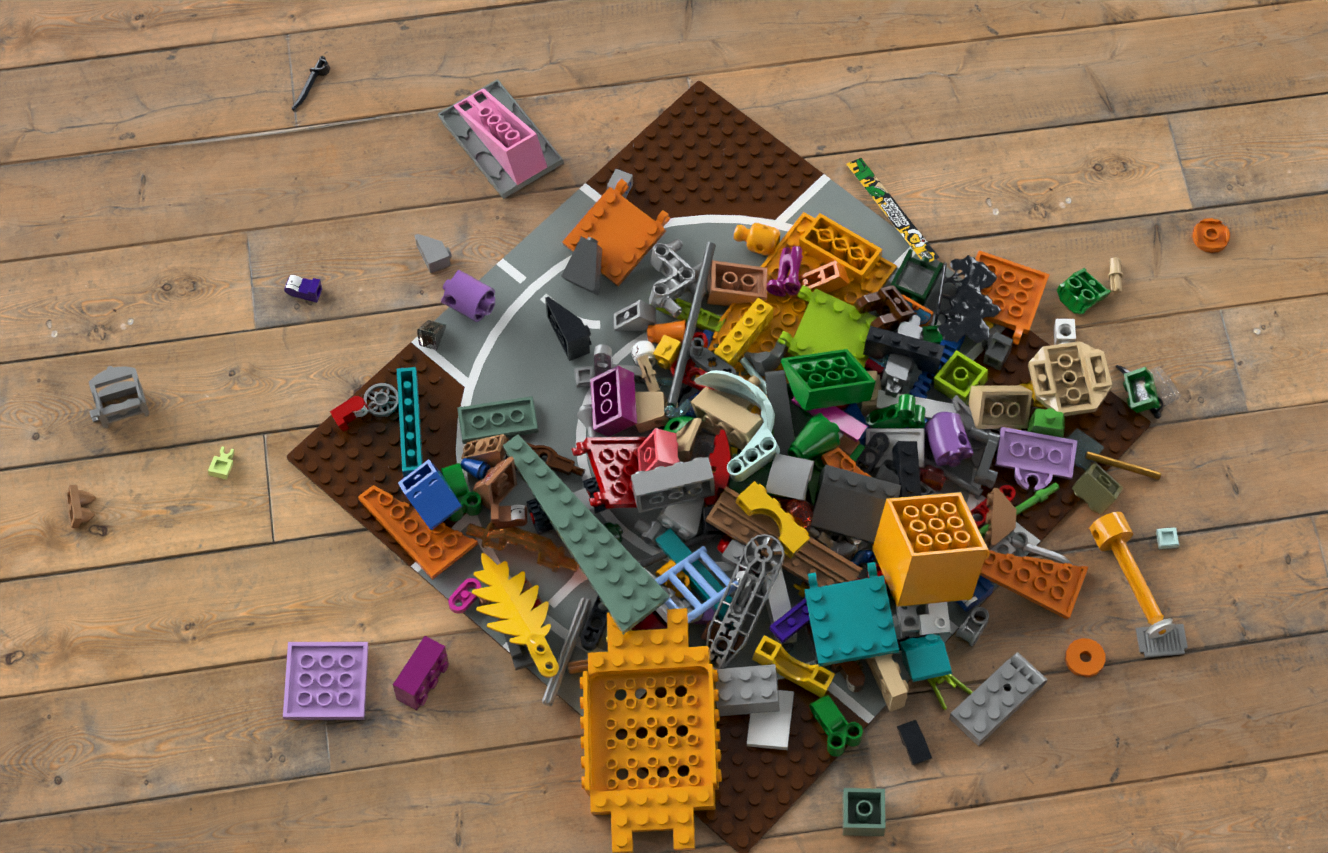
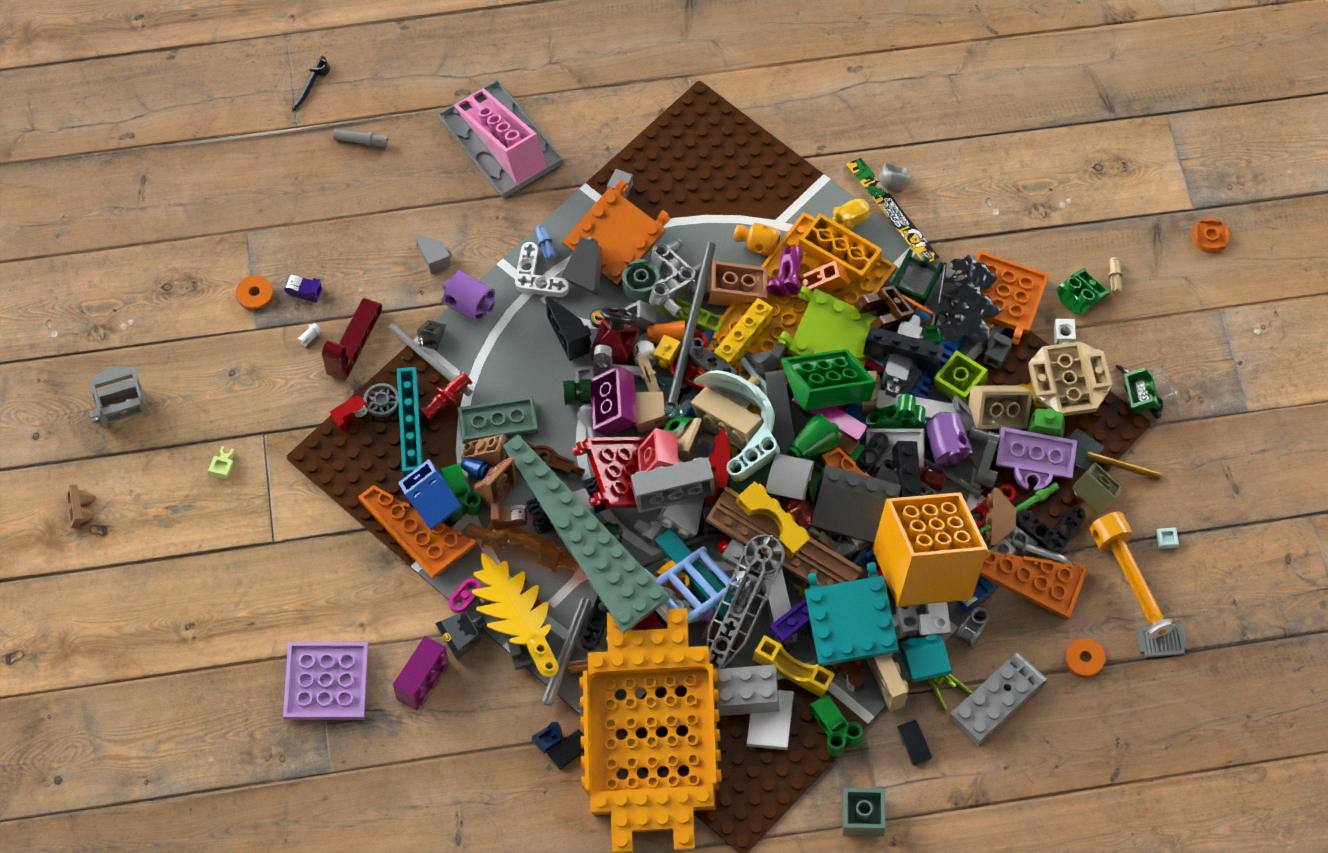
(250, 284): none -> orange tile
(312, 332): none -> white pin
(341, 357): none -> dark red beam
(362, 138): none -> light grey pin
(426, 356): none -> light grey bar
(445, 396): none -> red piece
(461, 632): none -> dark grey torso
(528, 275): none -> white beam
(545, 242): none -> medium blue axle
(548, 737): none -> dark blue plate
(567, 750): none -> black tile
(572, 397): none -> dark green wheel
(596, 318): none -> tile
(617, 334): none -> dark red piece
(639, 279): none -> sand green brick
(852, 213): none -> yellow piece
(894, 177): none -> light grey hair
(1049, 534): none -> black beam

